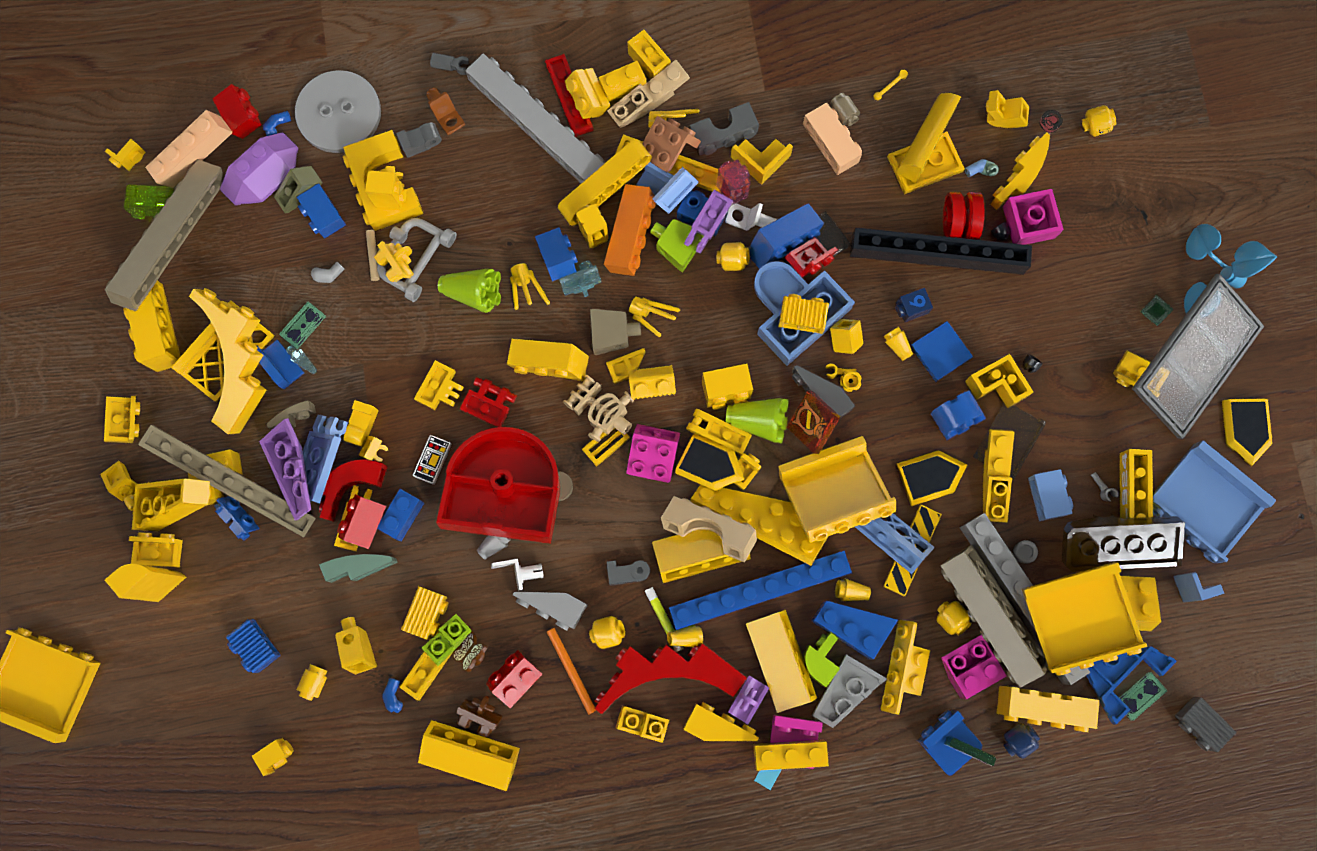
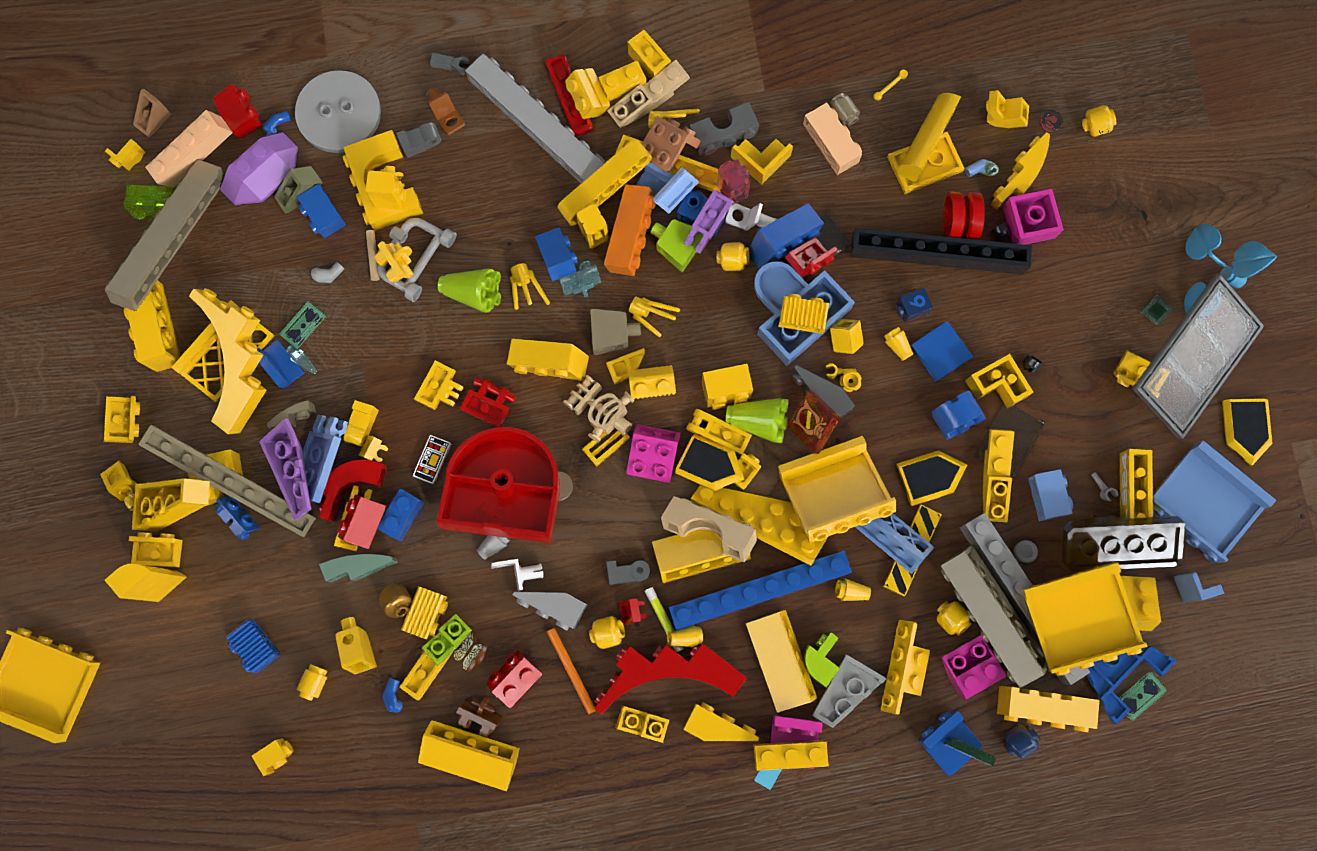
(149, 114): none -> medium nougat slope
(395, 600): none -> pearl gold head
(630, 611): none -> red tile
(748, 700): medium lavender hips -> none
(855, 627): blue wedge -> none
(1205, 724): dark grey brick -> none

